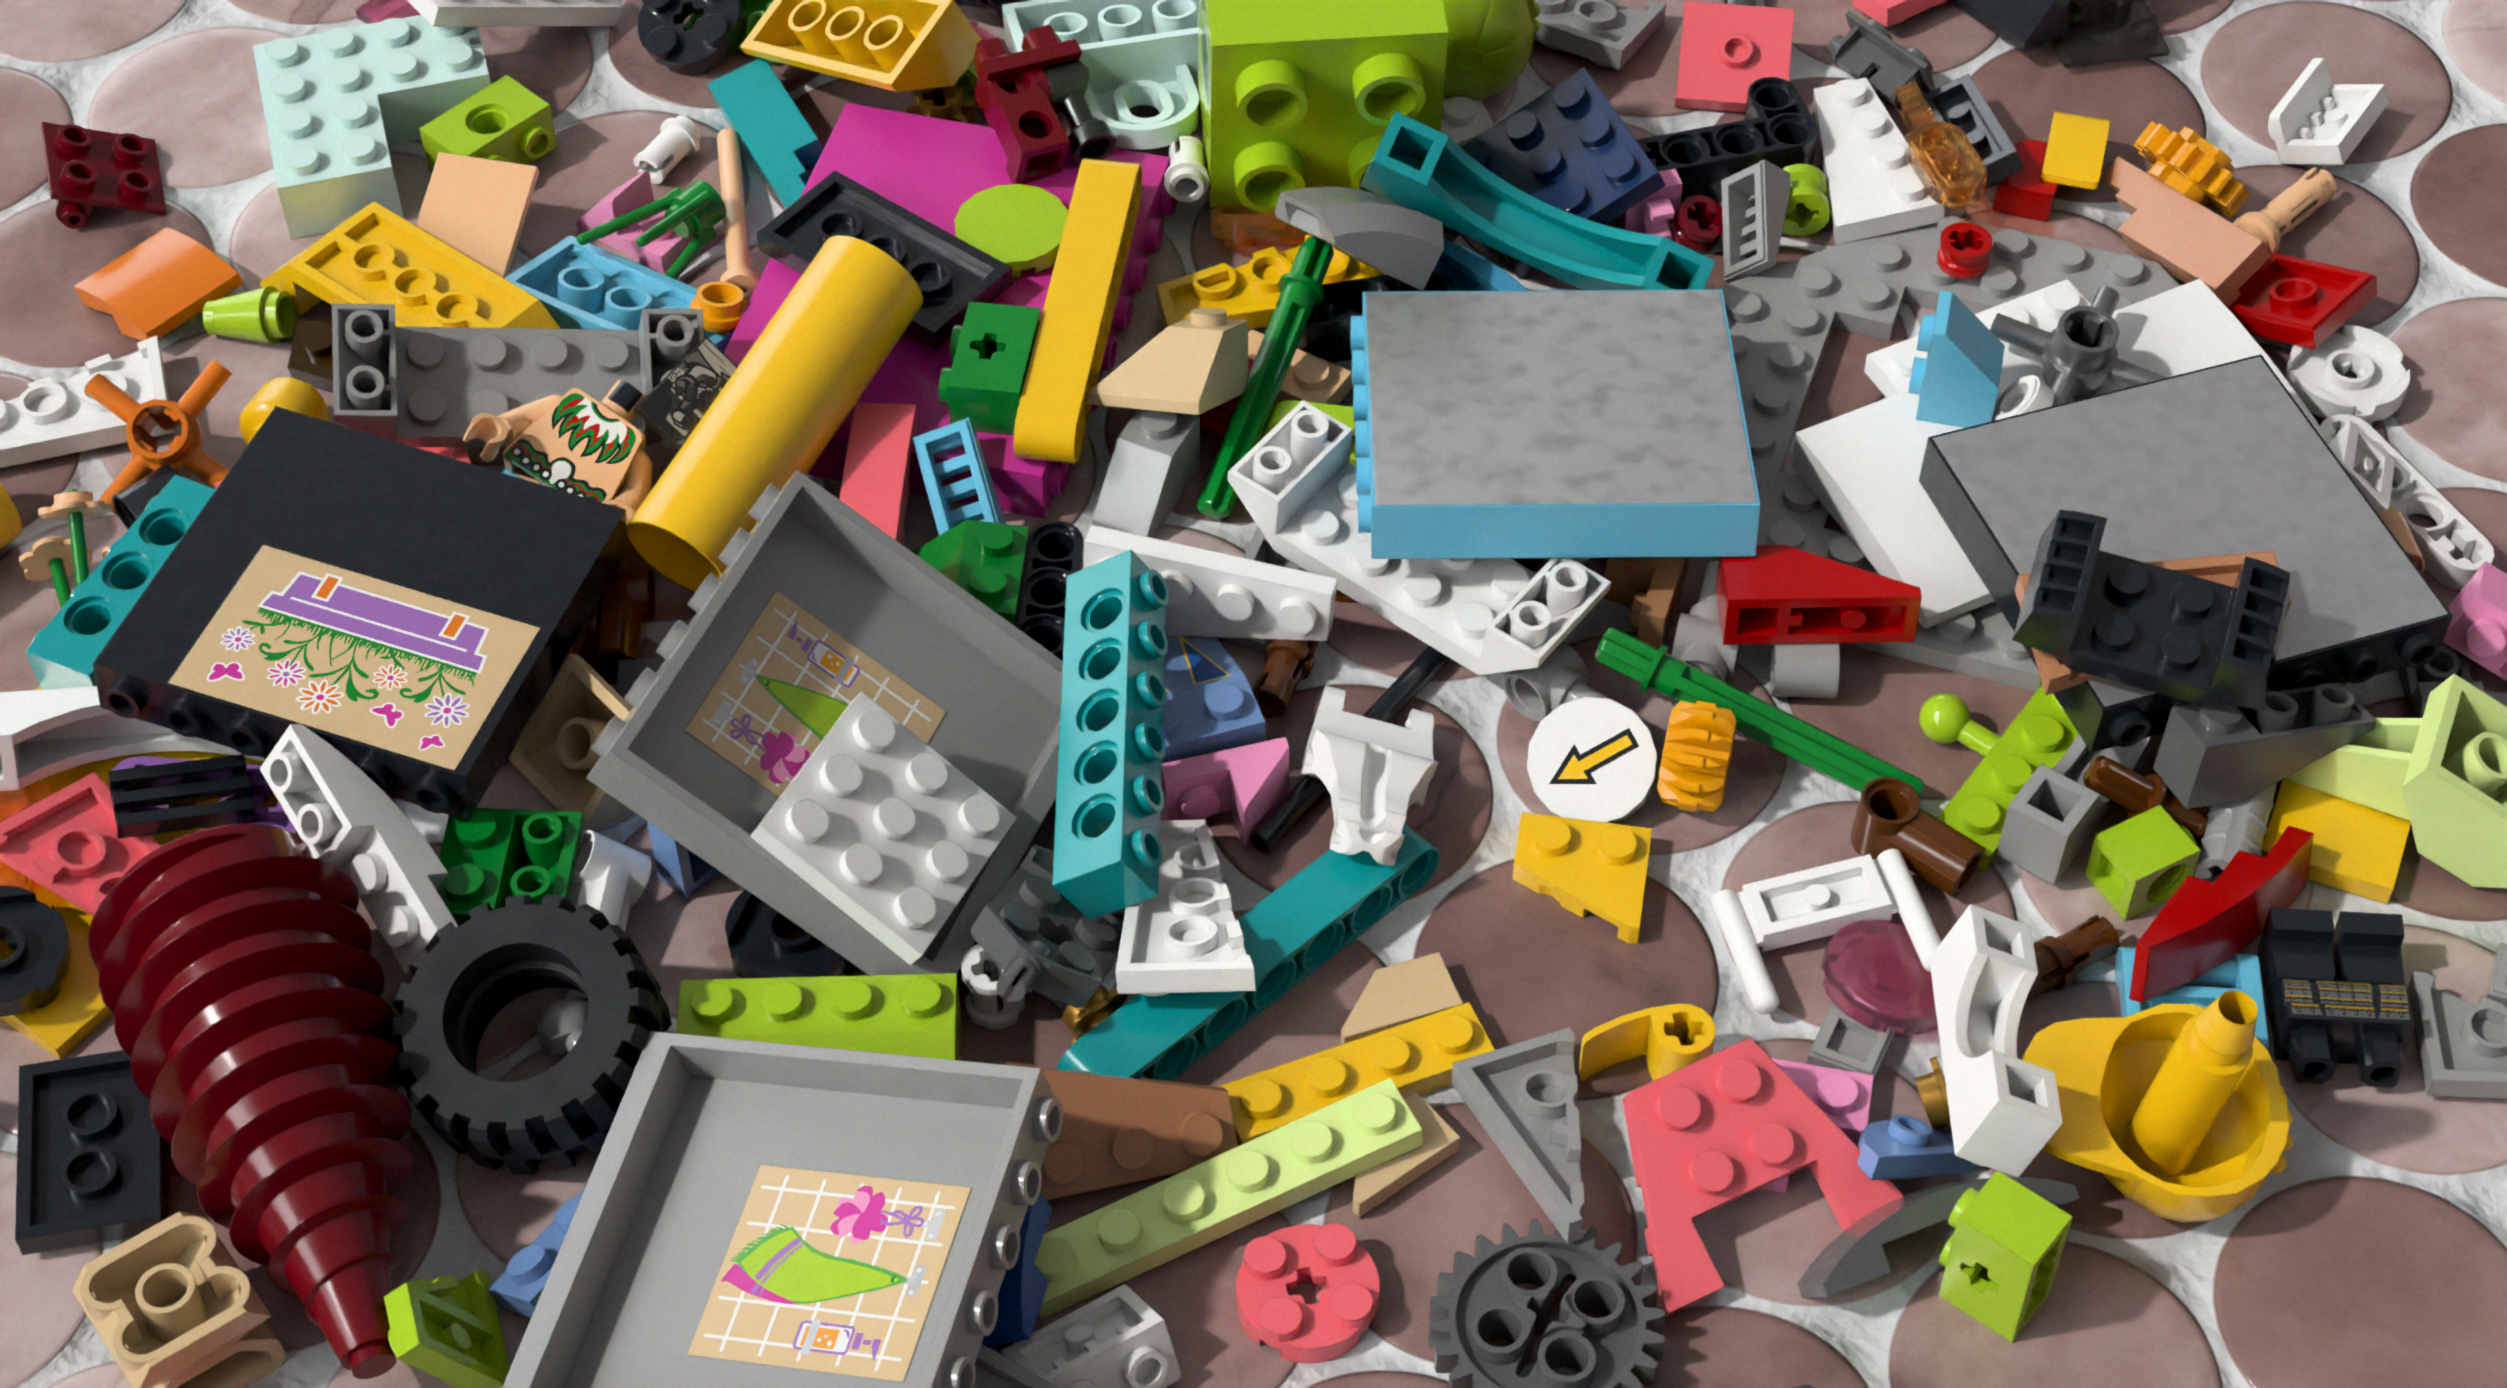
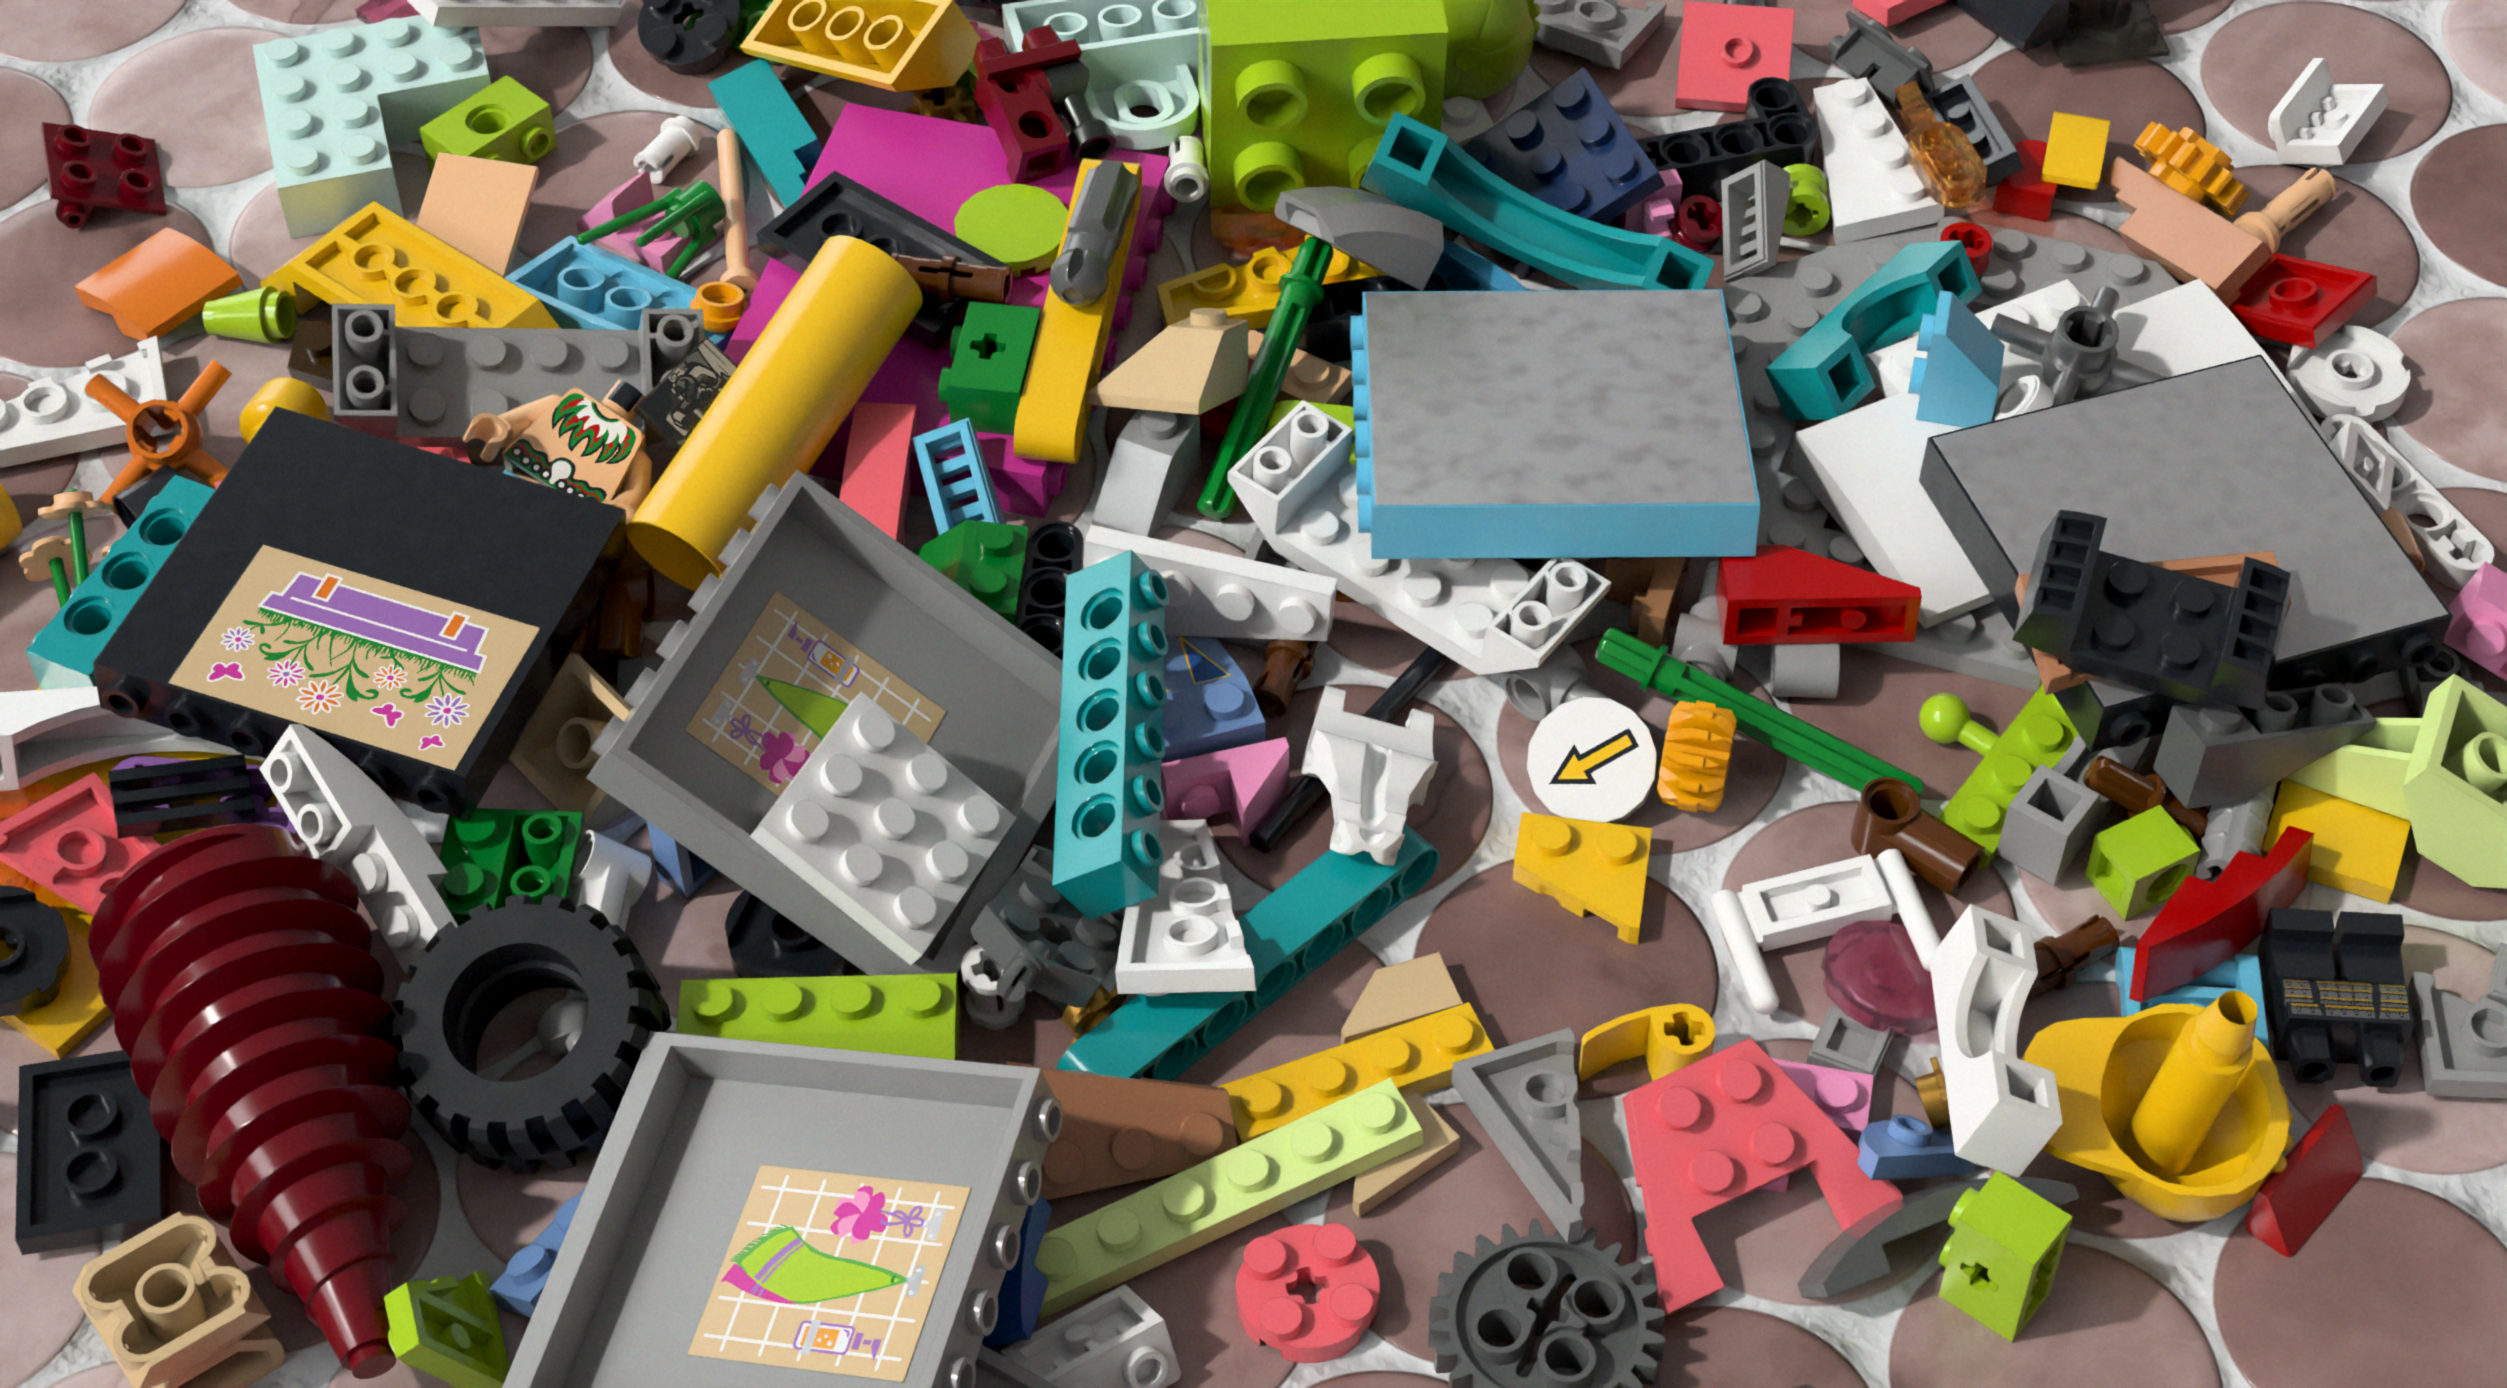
(957, 279): none -> reddish brown pin
(1094, 234): none -> dark grey piece
(1827, 368): none -> teal arch
(2314, 1181): none -> red slope

